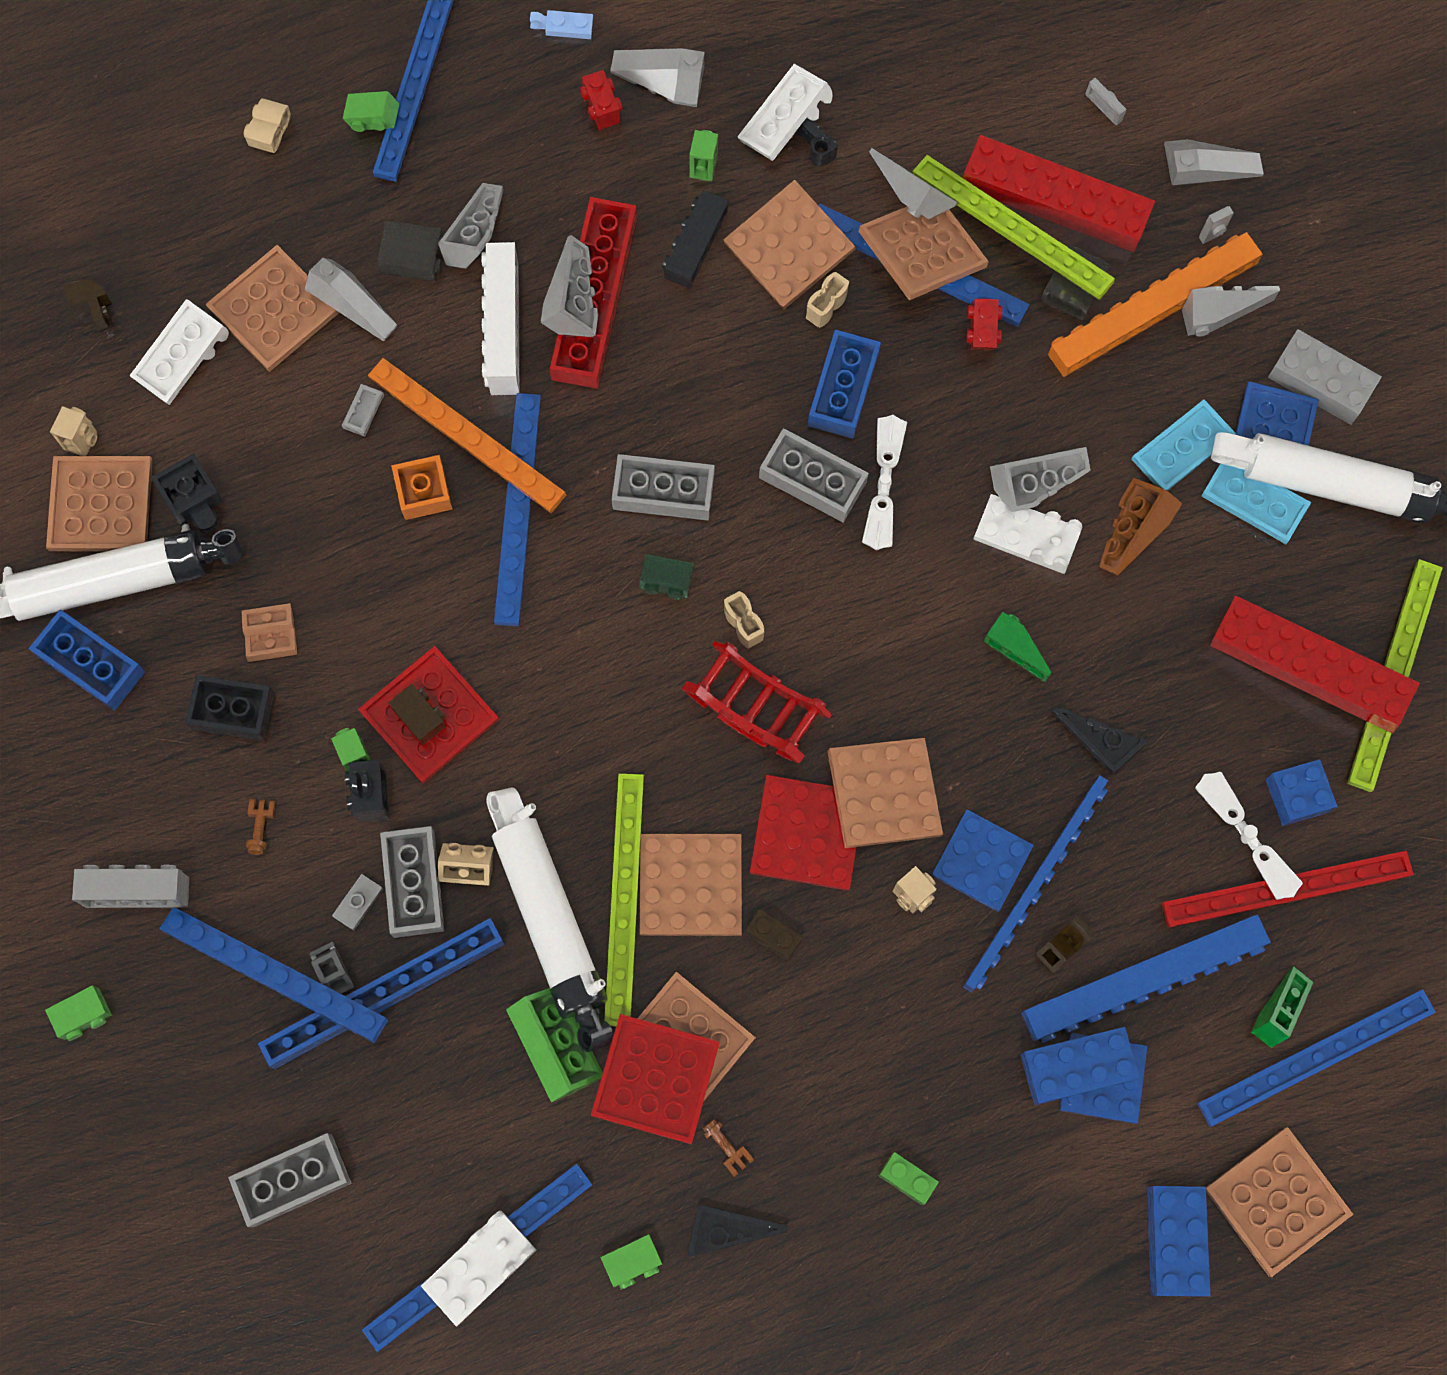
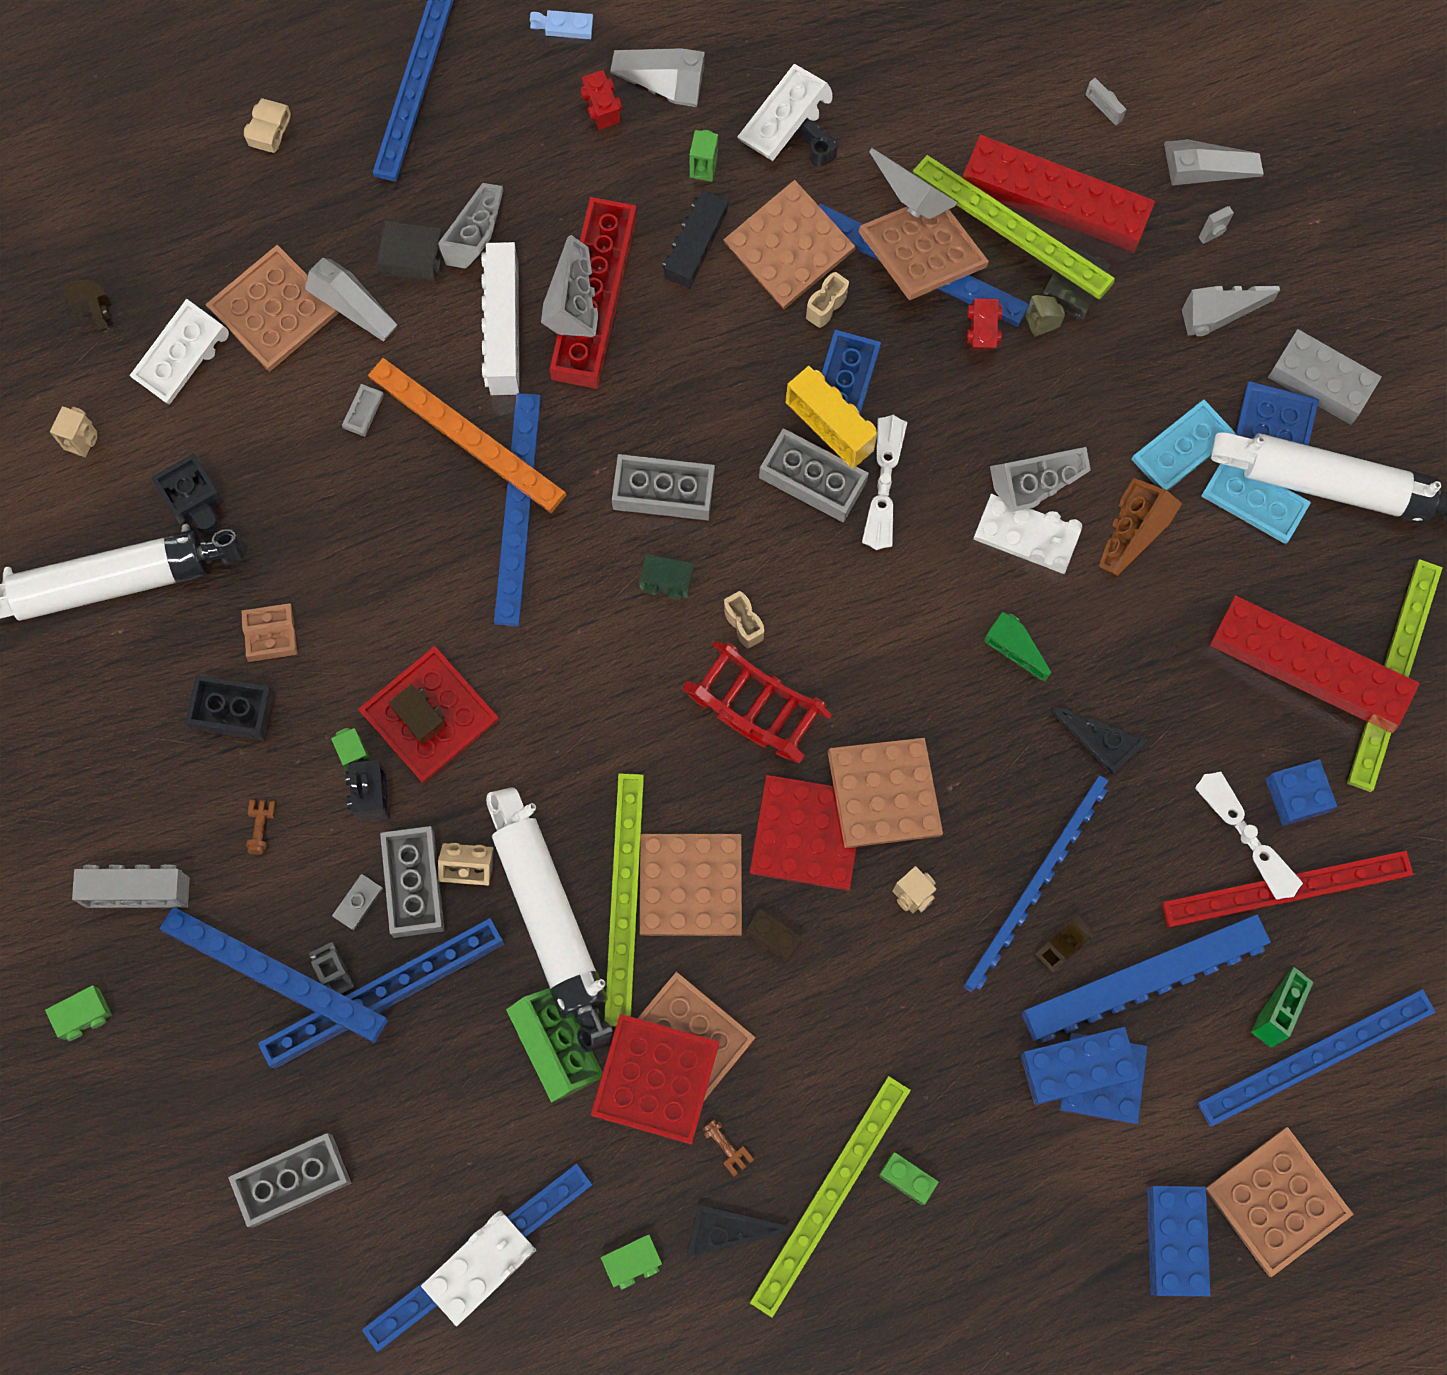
(87, 660): blue brick -> none
(98, 502): nougat plate -> none
(371, 111): bright green brick -> none
(421, 487): orange brick -> none
(829, 1197): none -> lime plate
(831, 416): none -> yellow brick
(982, 860): blue plate -> none
(1044, 314): none -> olive slope
(1153, 305): orange brick -> none

